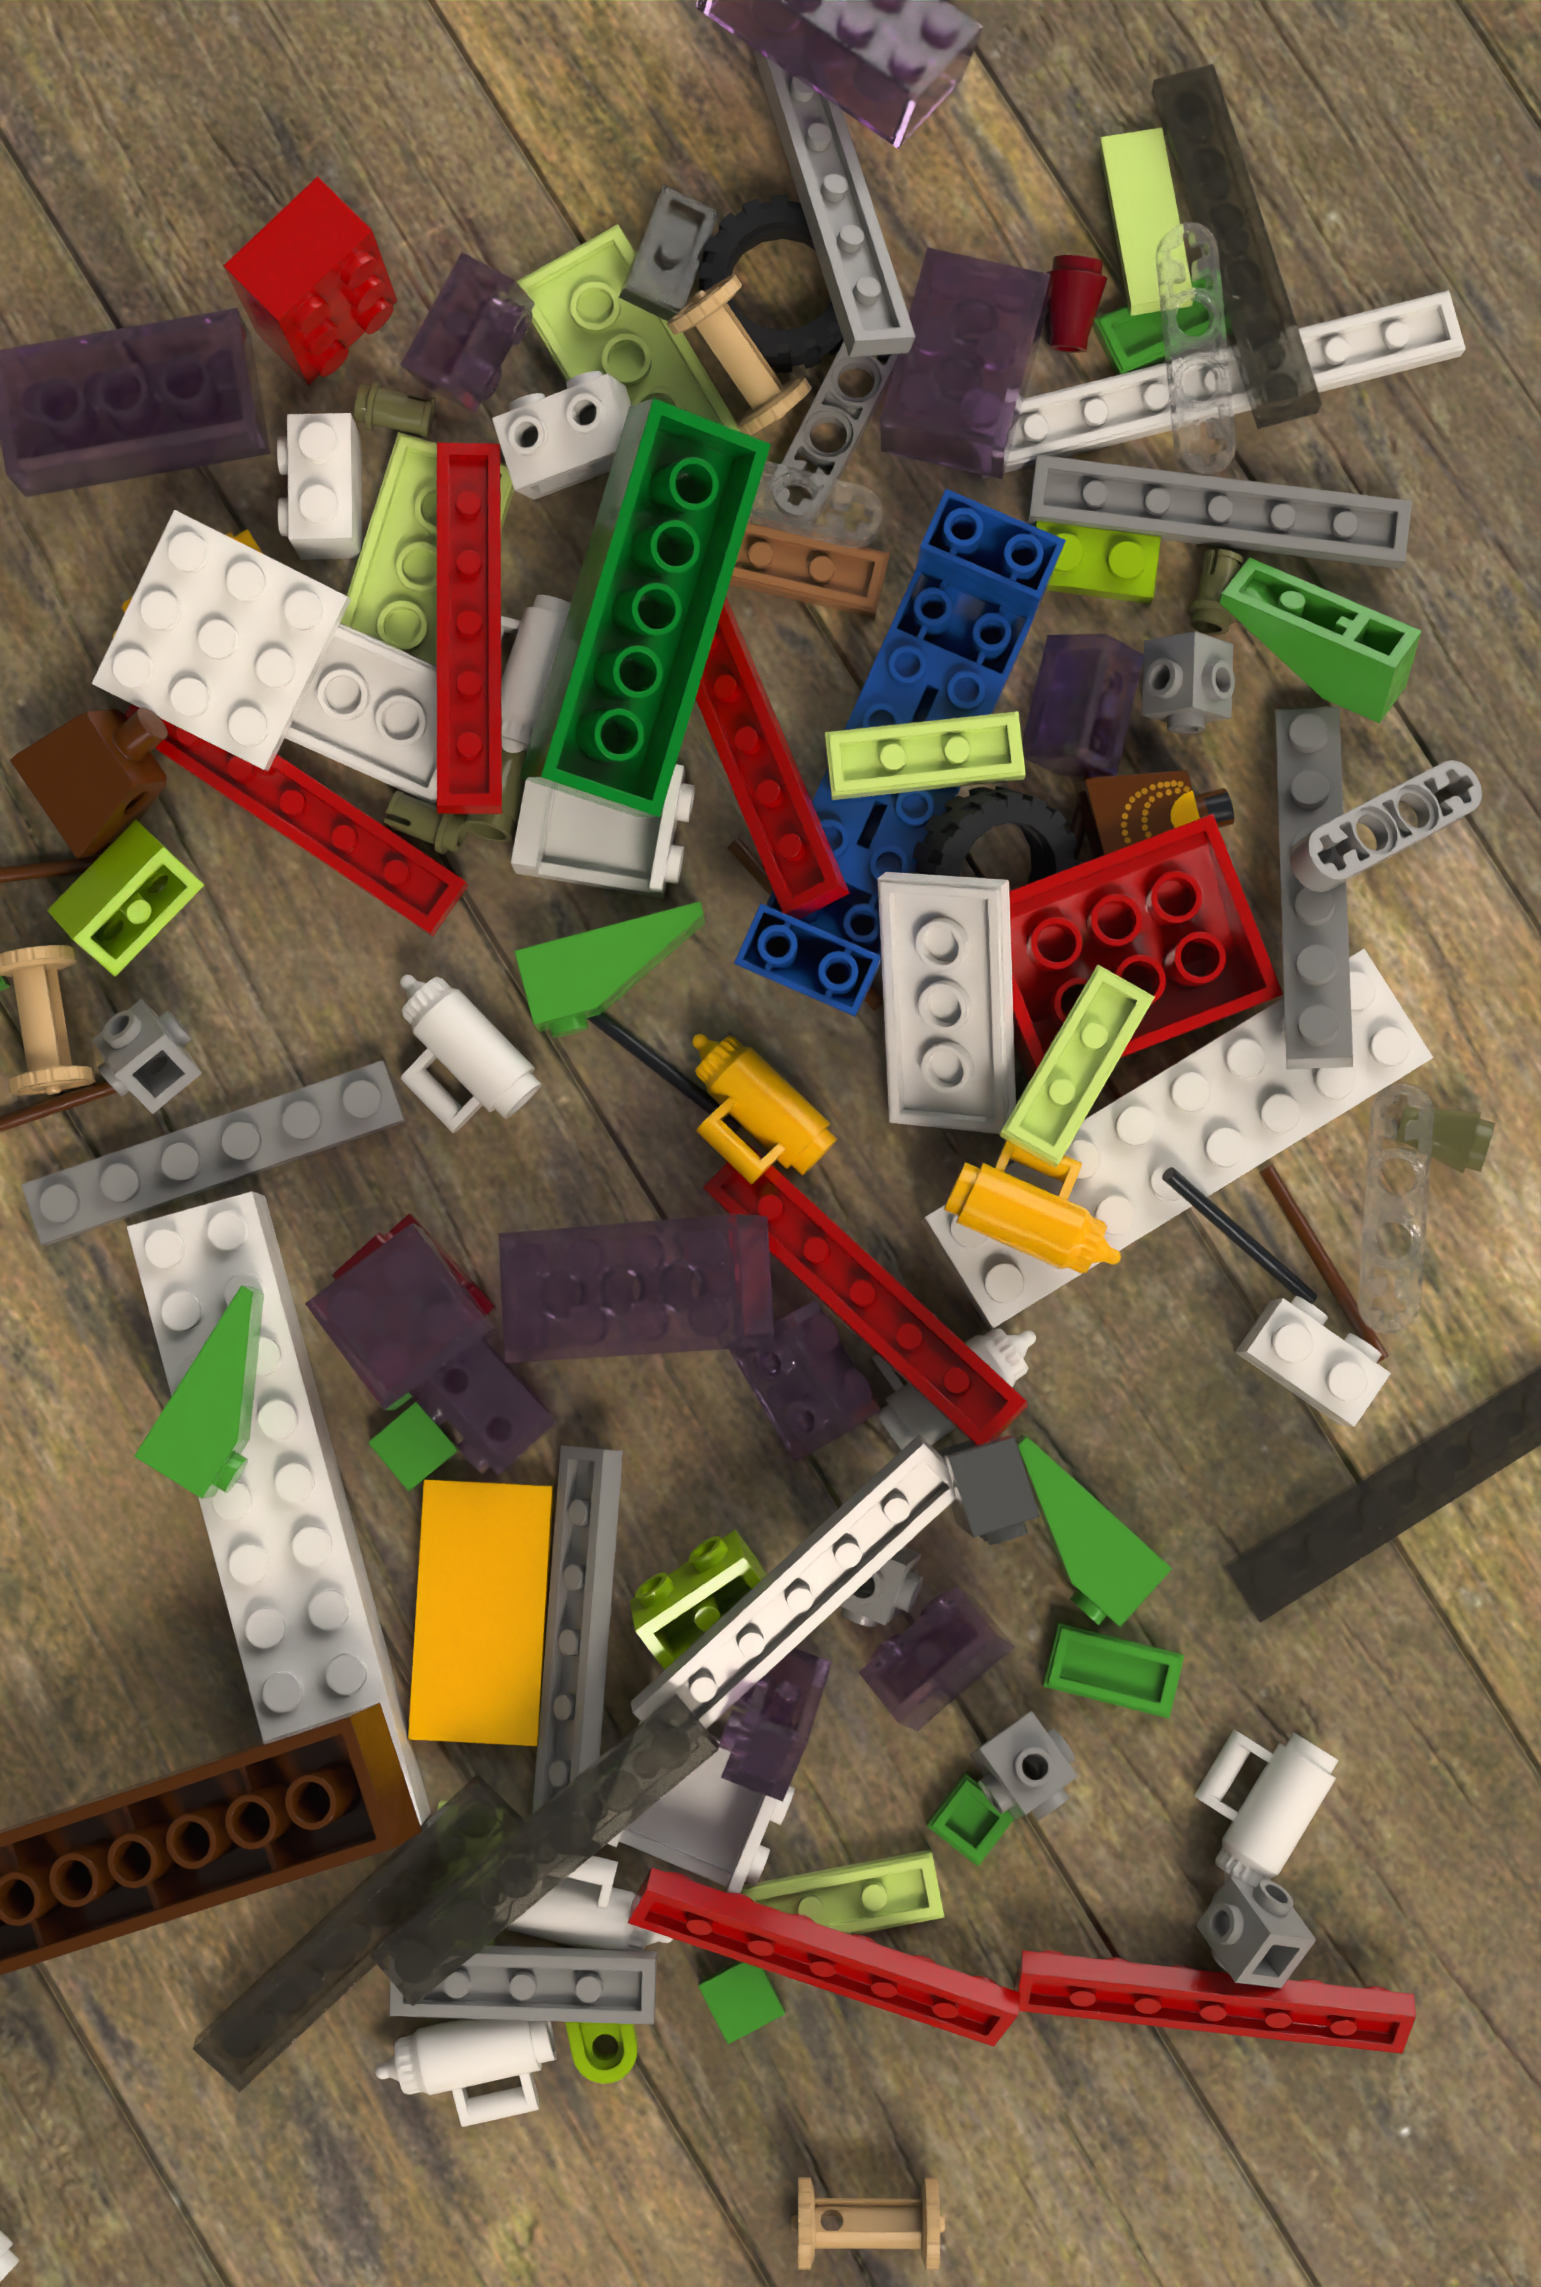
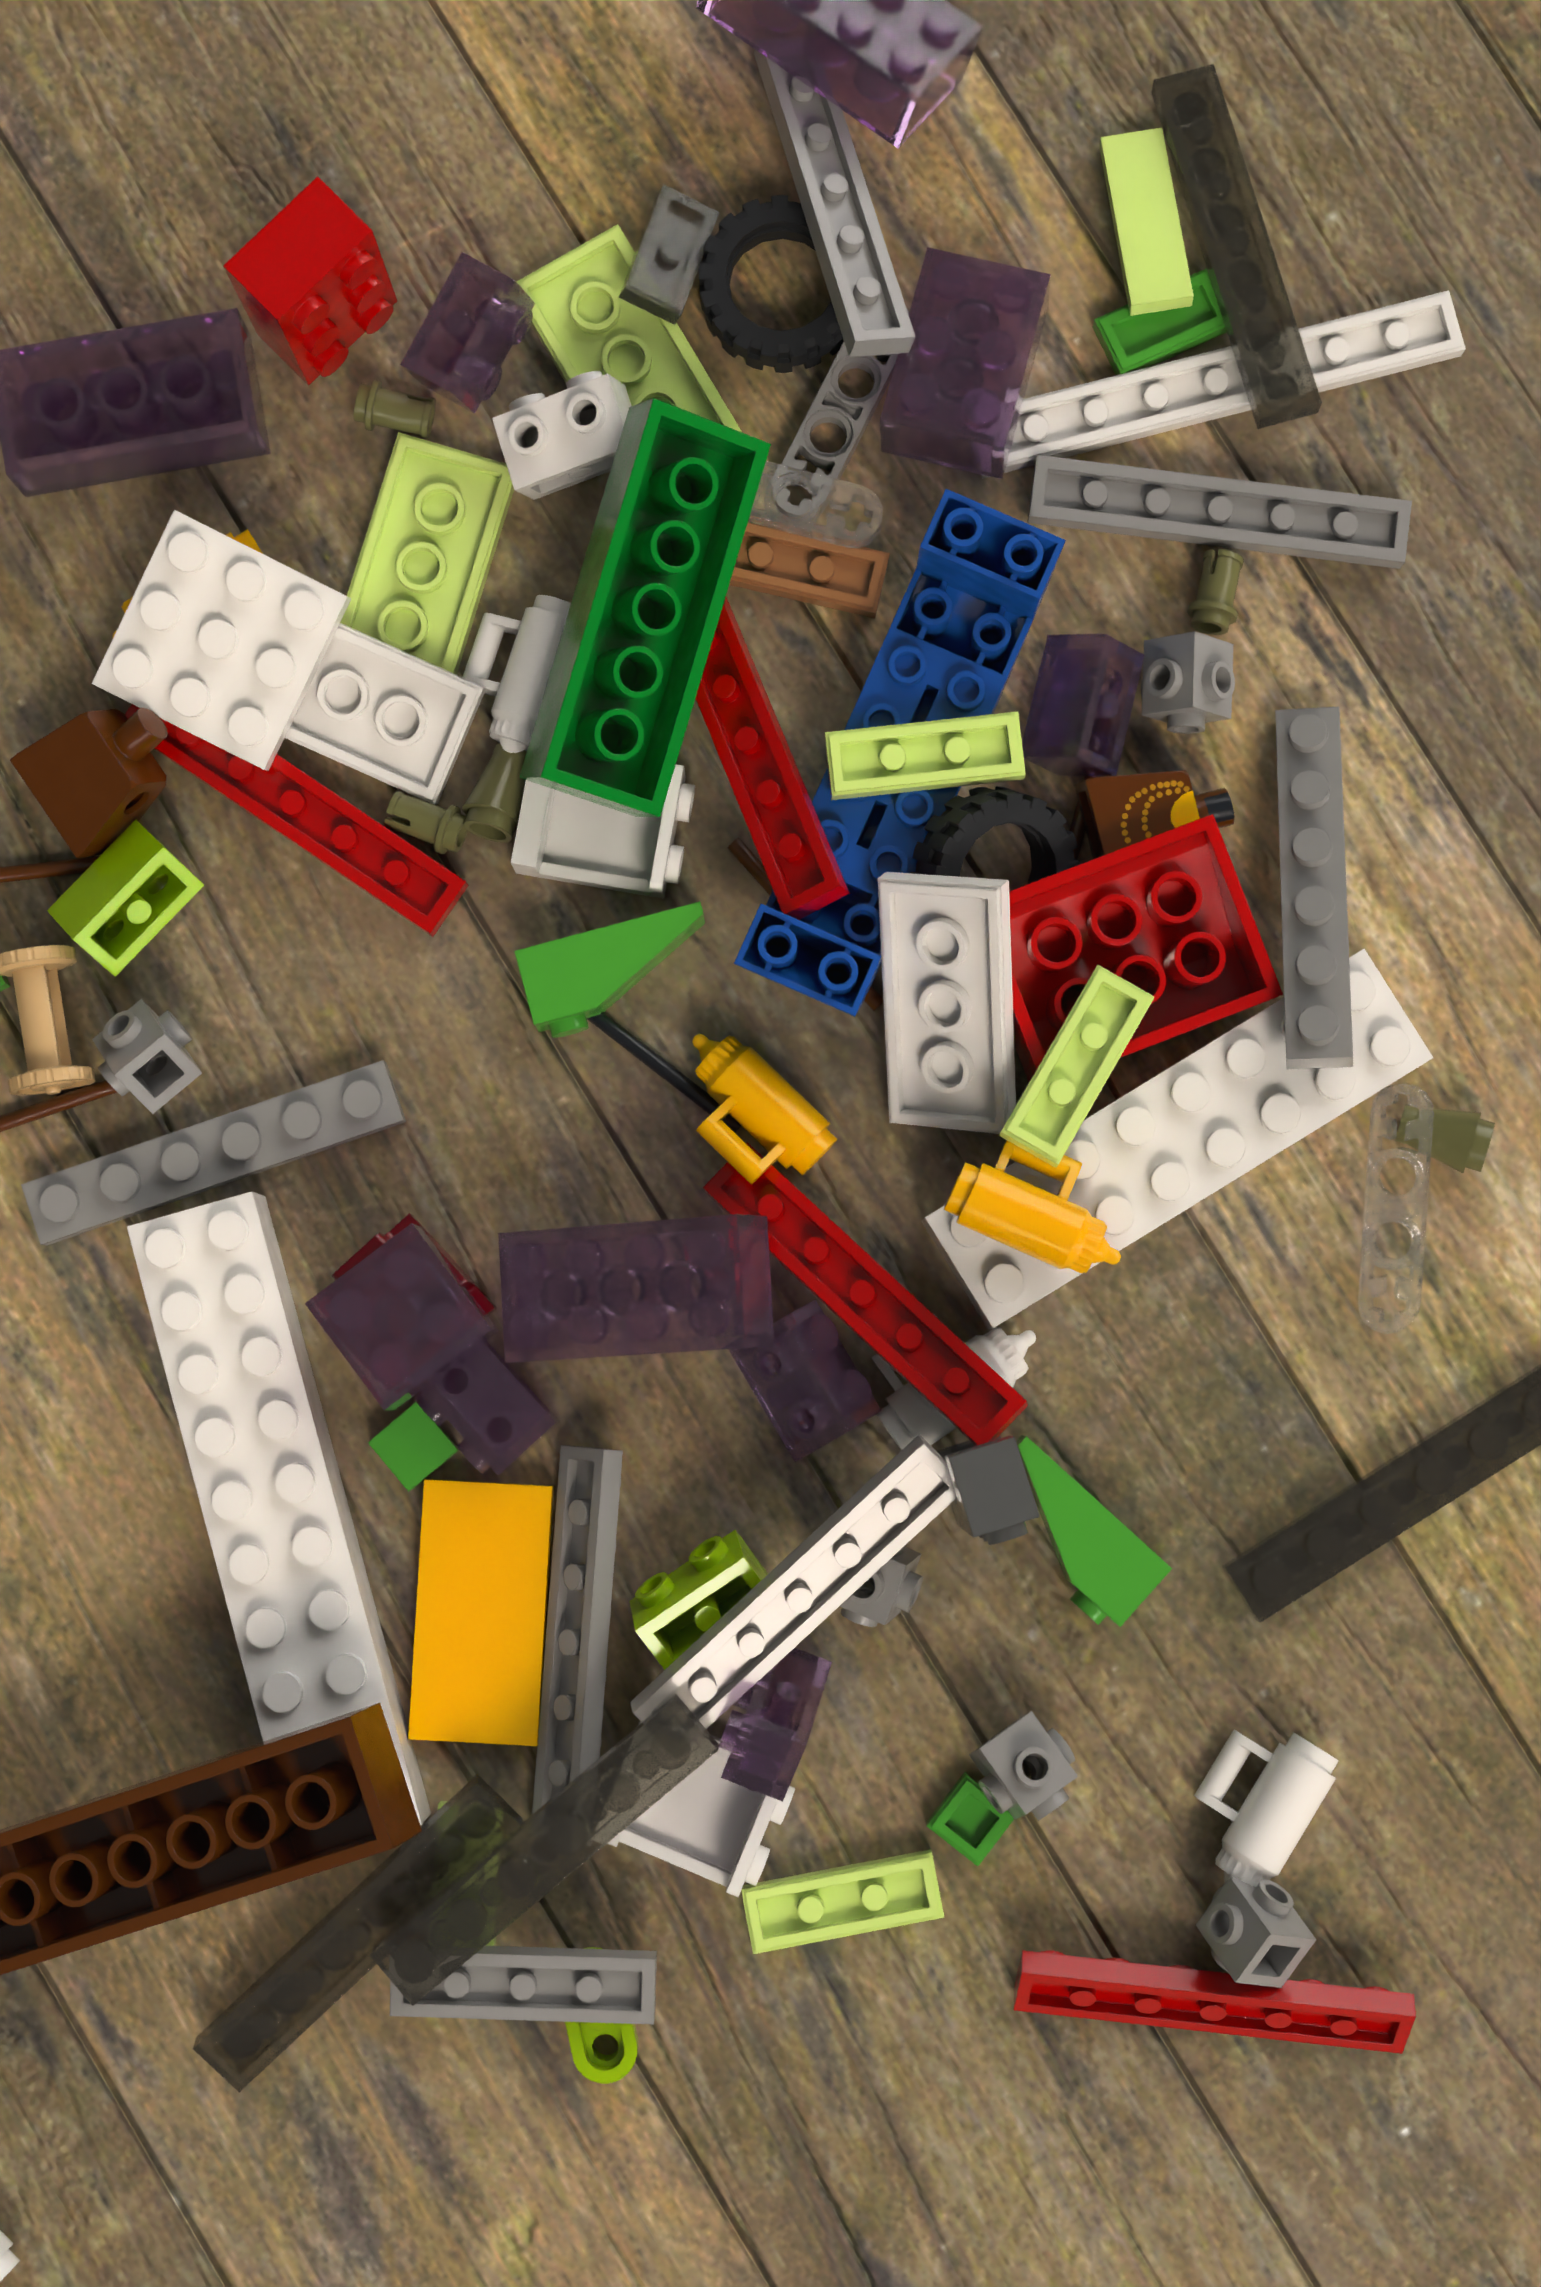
(210, 1412): bright green slope -> none
(323, 486): white brick -> none
(469, 629): red plate -> none
(469, 1049): white piece -> none
(471, 2054): white piece -> none
(587, 1912): white piece -> none
(739, 355): tan hose -> none
(741, 1999): bright green tile -> none
(824, 1957): red plate -> none
(870, 2223): tan hose -> none
(935, 1658): brick -> none
(1074, 300): dark red cone -> none
(1104, 563): lime plate -> none
(1113, 1670): bright green tile -> none
(1205, 350): clear beam -> none
(1238, 1235): black axle -> none
(1314, 1362): white brick -> none
(1320, 1258): reddish brown axle -> none
(1327, 640): bright green slope -> none
(1387, 825): light grey beam -> none

